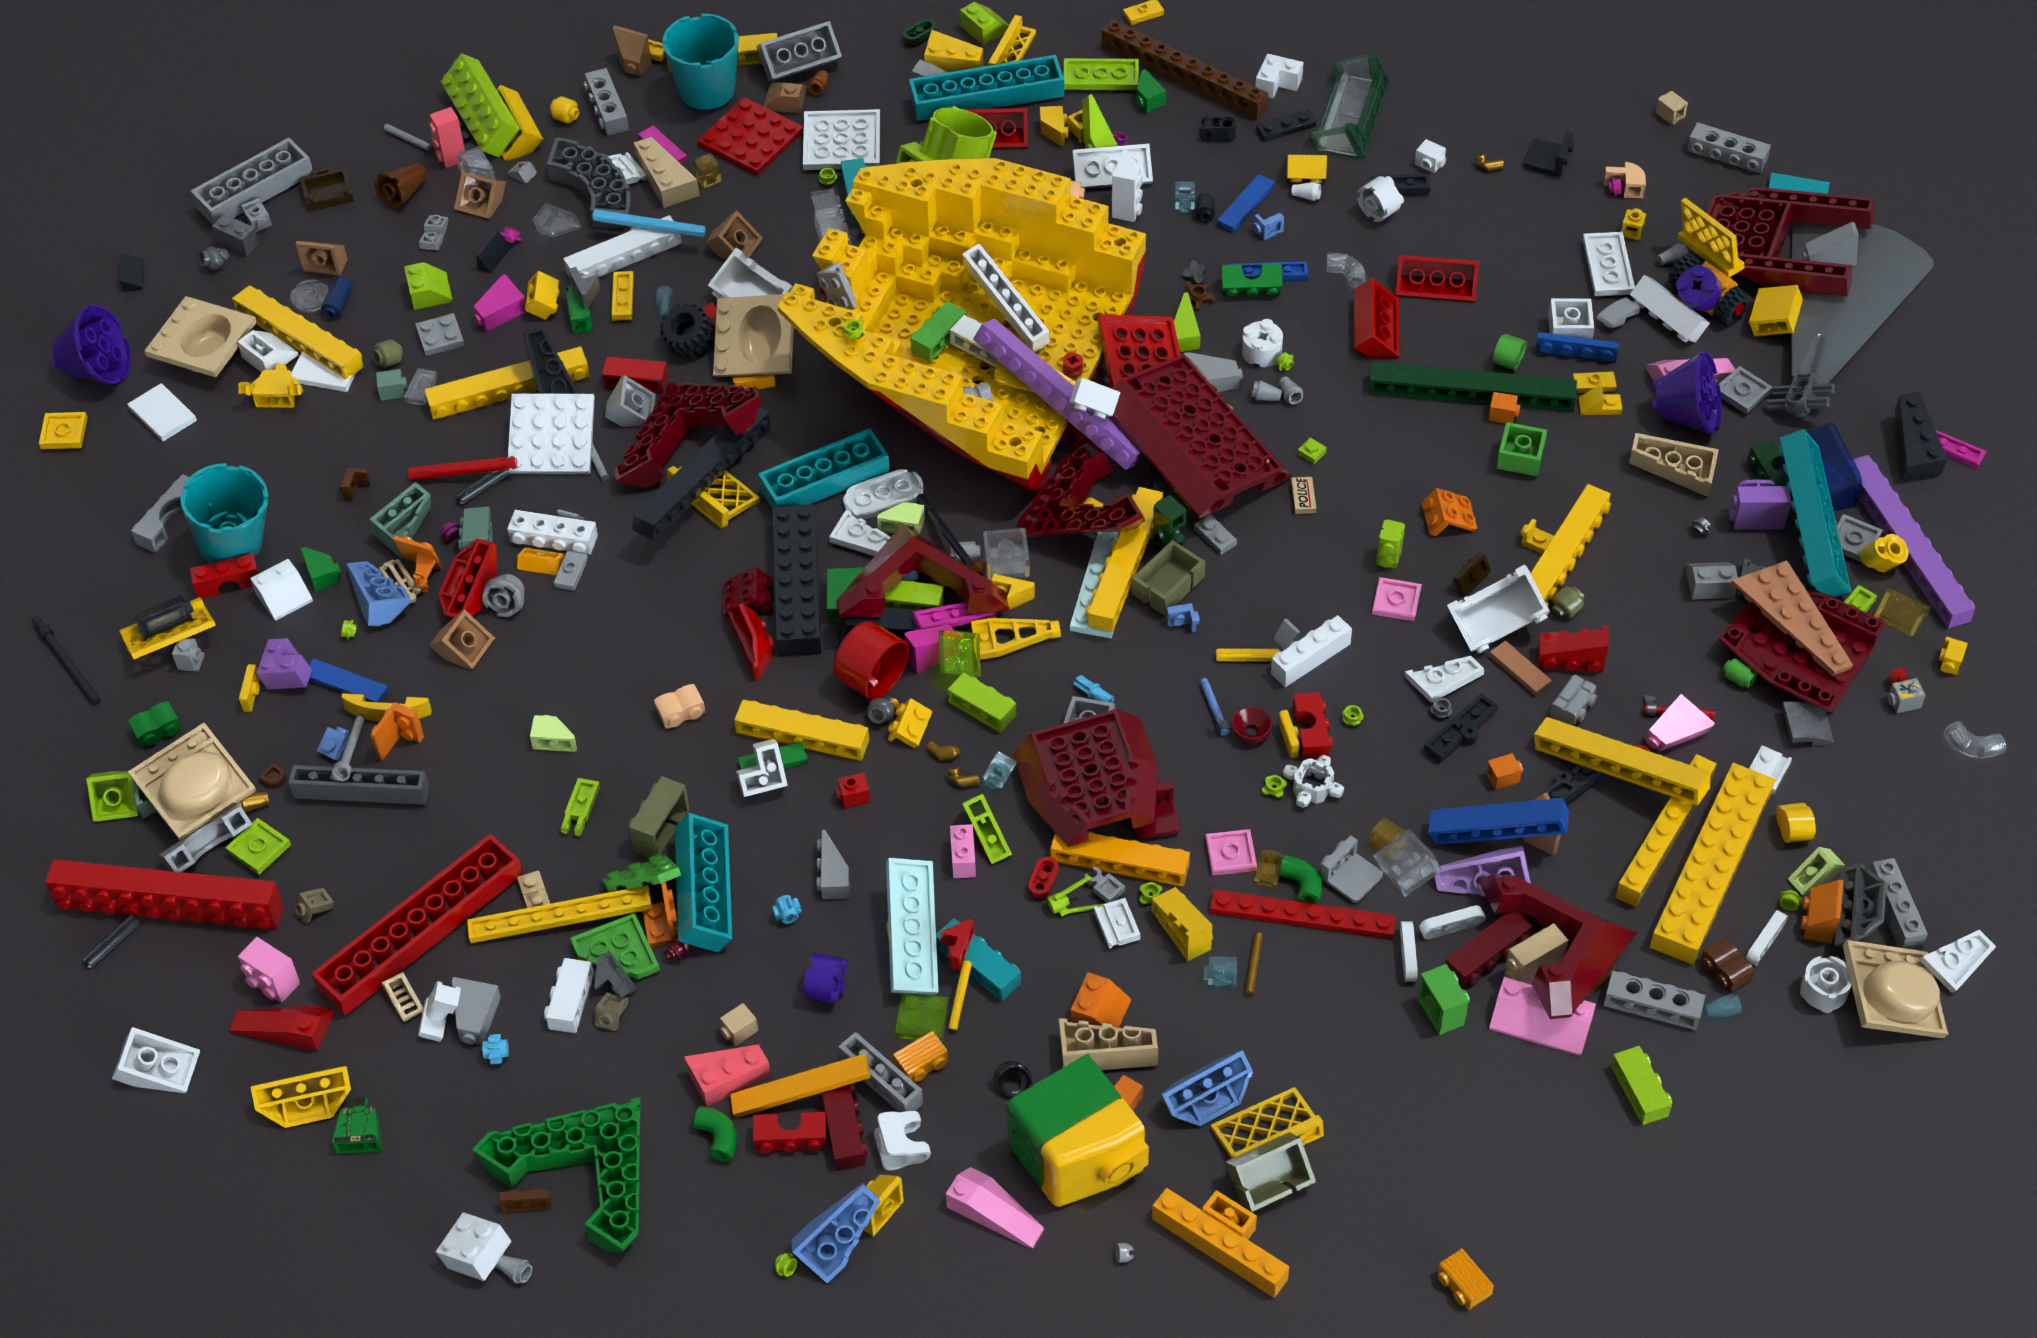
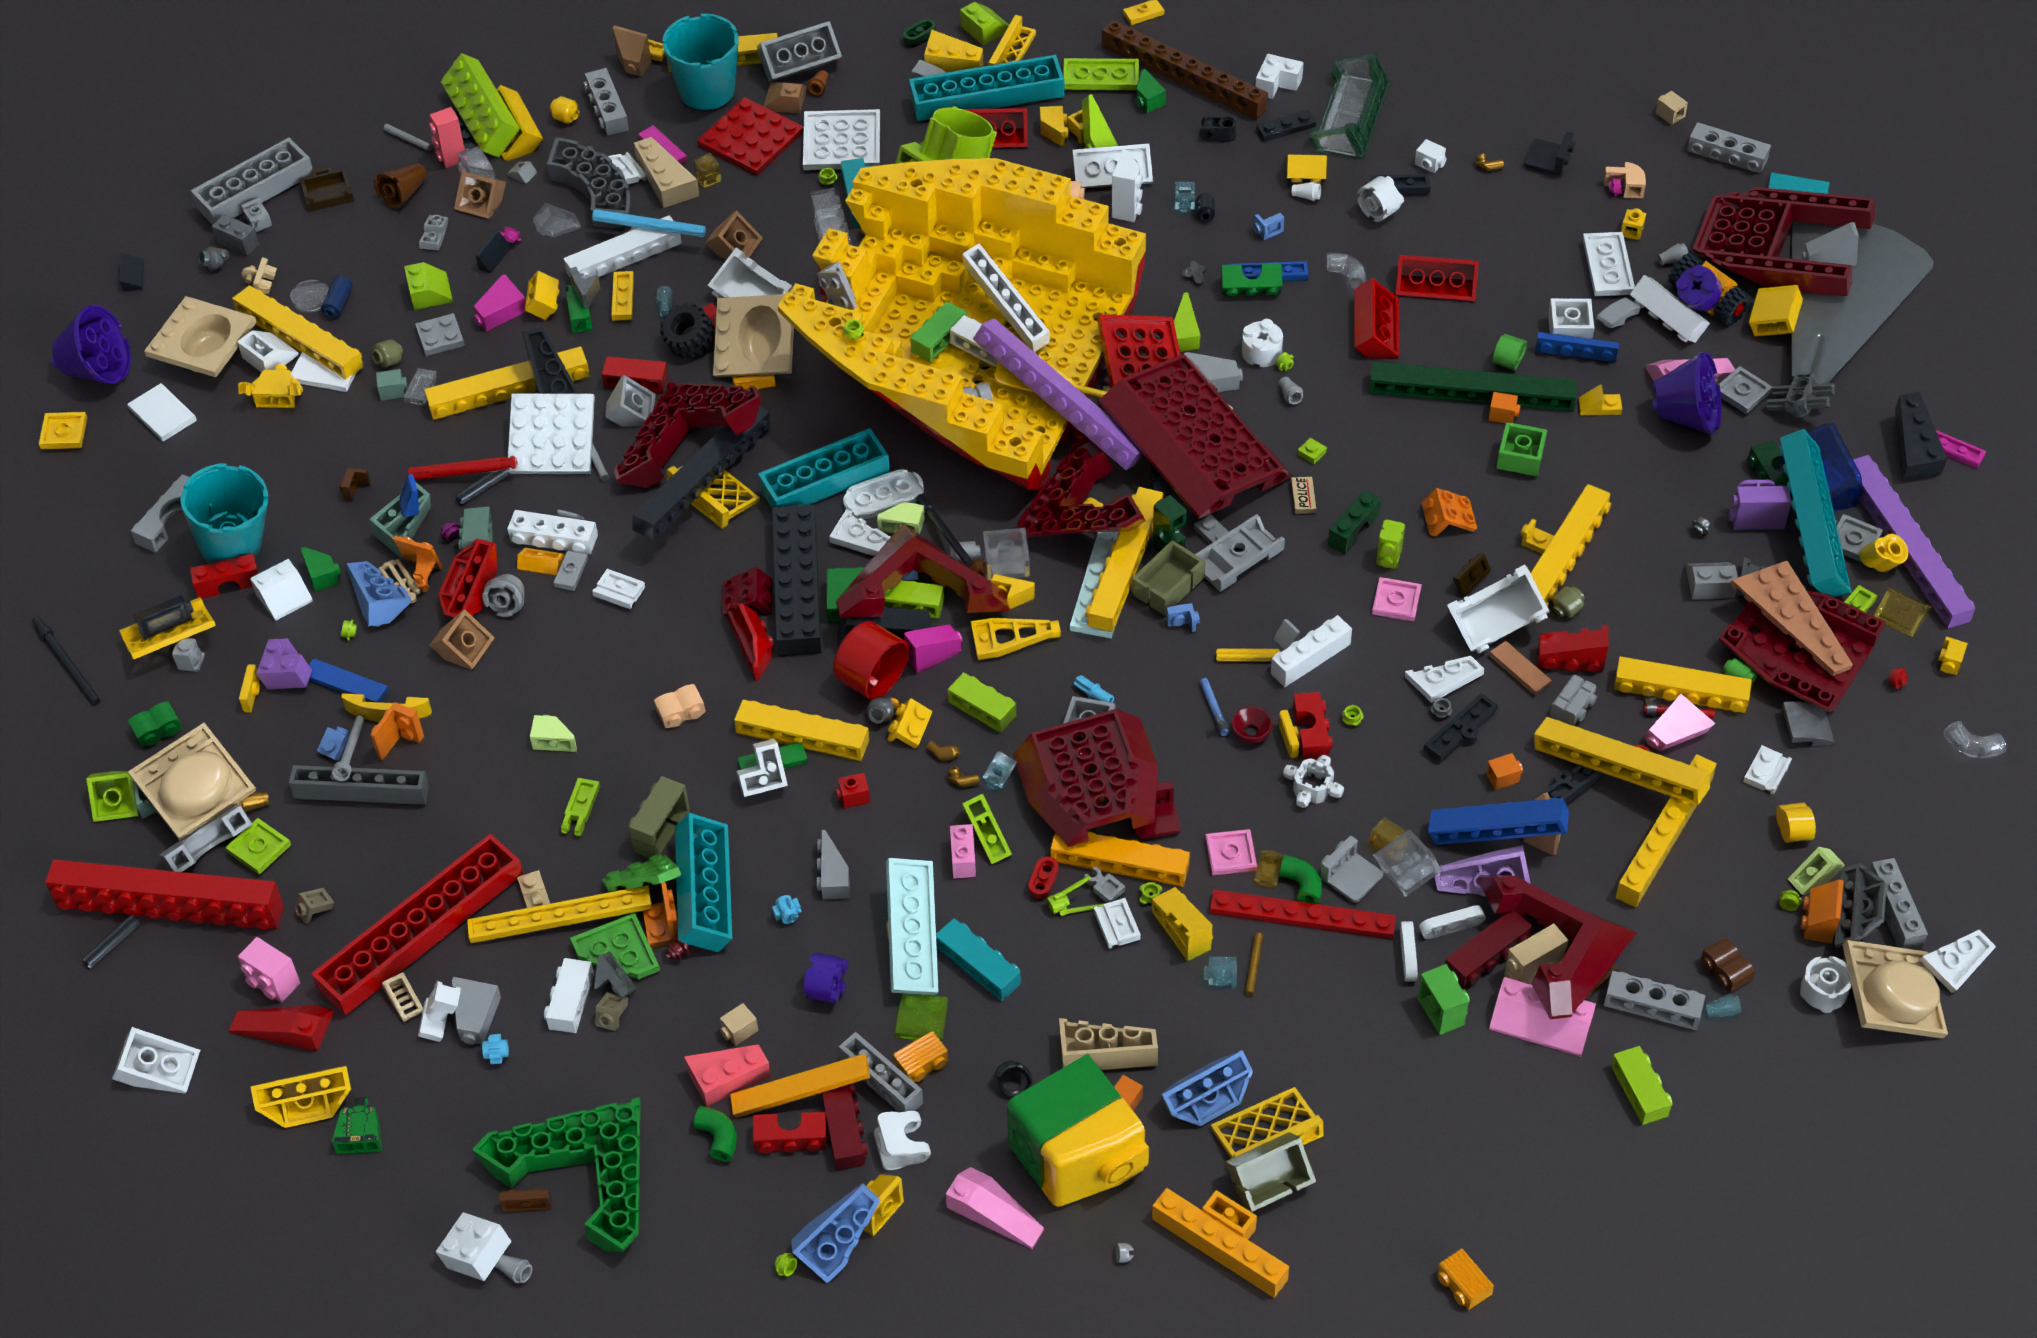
(266, 271): none -> tan hips
(273, 776): reddish brown tile -> none
(322, 257): medium nougat slope -> none
(409, 498): none -> blue slope
(618, 589): none -> white plate
(951, 614): dark pink tile -> none
(958, 939): red slope -> none
(959, 653): clear neon green plate -> none
(959, 996): yellow bar -> none
(1072, 365): red wheel -> none
(1094, 398): white brick -> none
(1100, 1002): orange slope -> none
(1120, 138): magenta plate -> none
(1198, 294): reddish brown animal -> none
(1225, 564): none -> light grey piece
(1245, 203): blue tile -> none
(1265, 392): light grey cone -> none
(1277, 782): lime plate -> none
(1360, 513): none -> dark green arch
(1588, 381): yellow plate -> none
(1675, 461): tan wedge -> none
(1695, 685): none -> yellow brick
(1709, 239): yellow fence -> none
(1712, 864): yellow brick -> none
(1766, 937): white beam -> none
(1906, 695): light grey brick -> none

